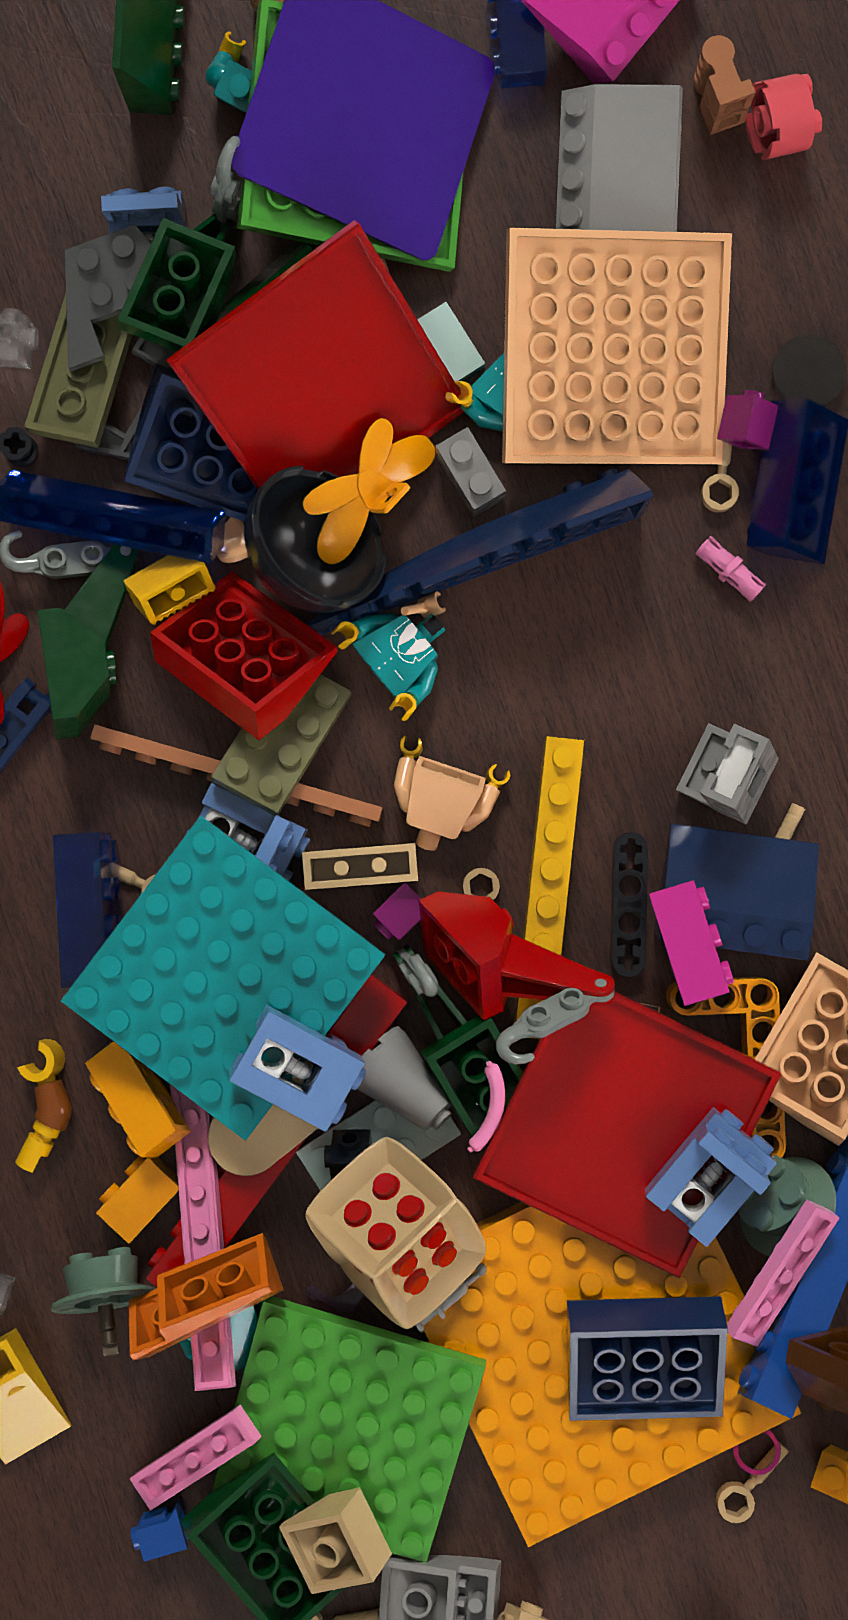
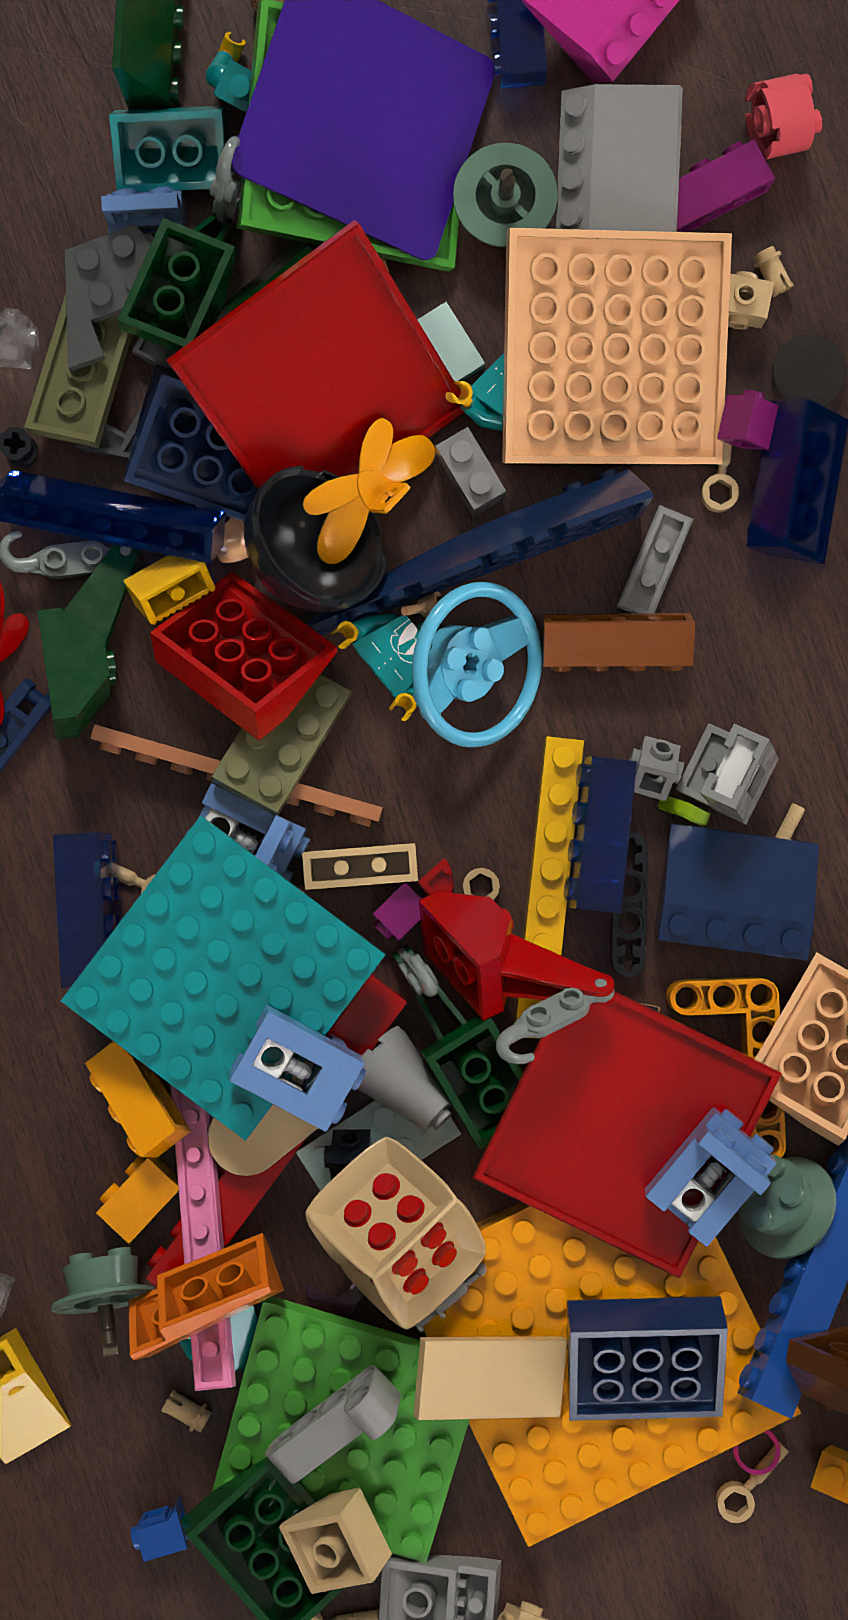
(52, 1105): yellow piece -> none
(167, 147): none -> teal slope
(187, 1411): none -> tan pin
(195, 1457): bright pink plate -> none
(361, 1405): none -> light grey beam
(438, 879): none -> red tile
(442, 797): light nougat torso -> none
(470, 659): none -> medium azure piece
(489, 1377): none -> tan tile
(495, 1109): bright pink piece -> none
(503, 190): none -> sand green piece
(601, 834): none -> clear blue slope
(618, 640): none -> dark orange brick
(655, 561): none -> light grey tile
(656, 767): none -> light grey brick
(685, 810): none -> lime tile
(691, 942): dark pink wedge -> none
(722, 185): none -> magenta brick
(724, 96): nougat legs -> none
(730, 568): bright pink pin -> none
(748, 300): none -> tan brick
(773, 270): none -> tan pin
(781, 1273): bright pink plate -> none

